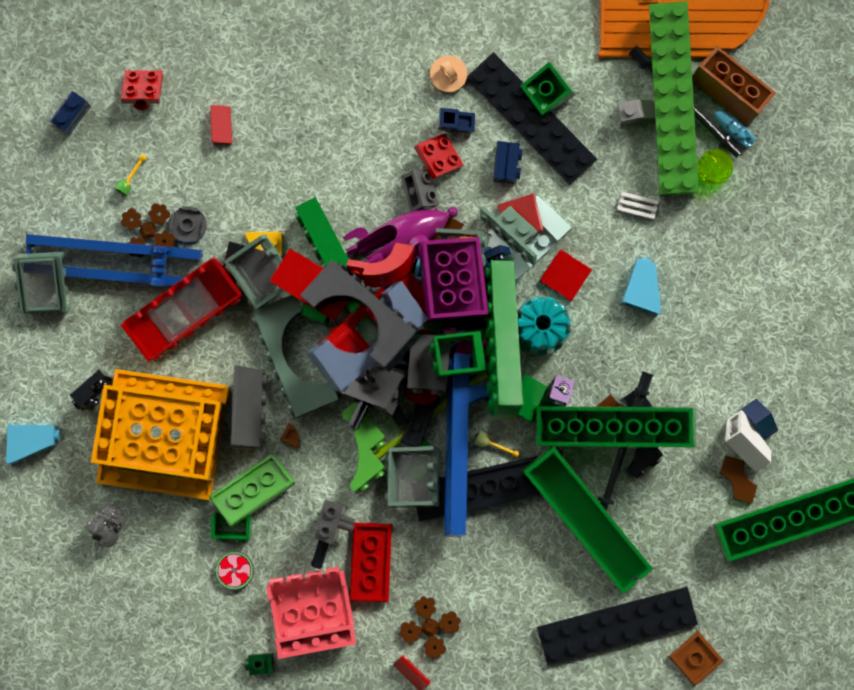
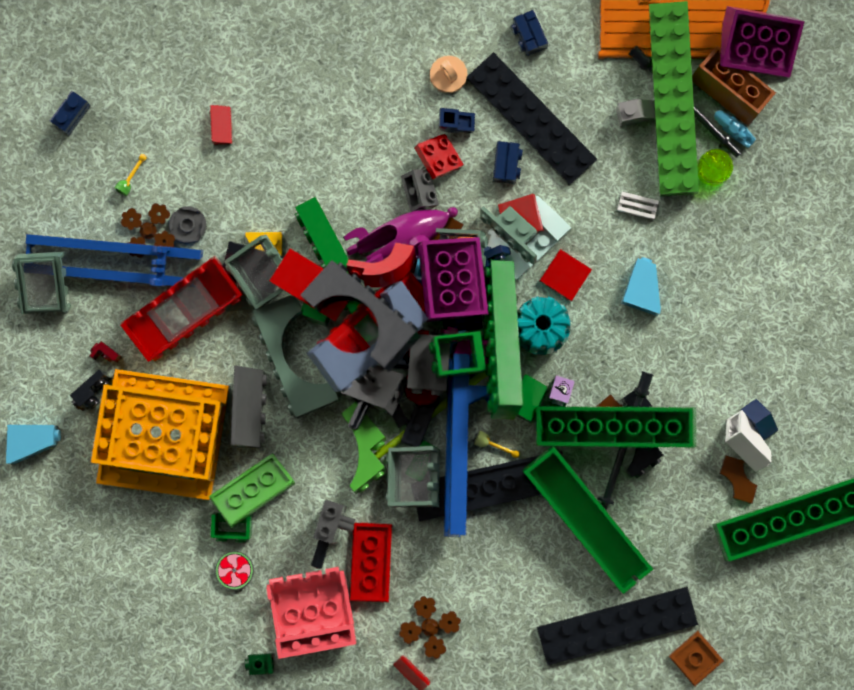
(106, 526): dark grey hair -> none
(108, 353): none -> dark red bracket
(142, 88): red plate -> none
(291, 436): dark orange tile -> none
(529, 32): none -> dark blue brick
(548, 89): green slope -> none
(760, 41): none -> magenta slope

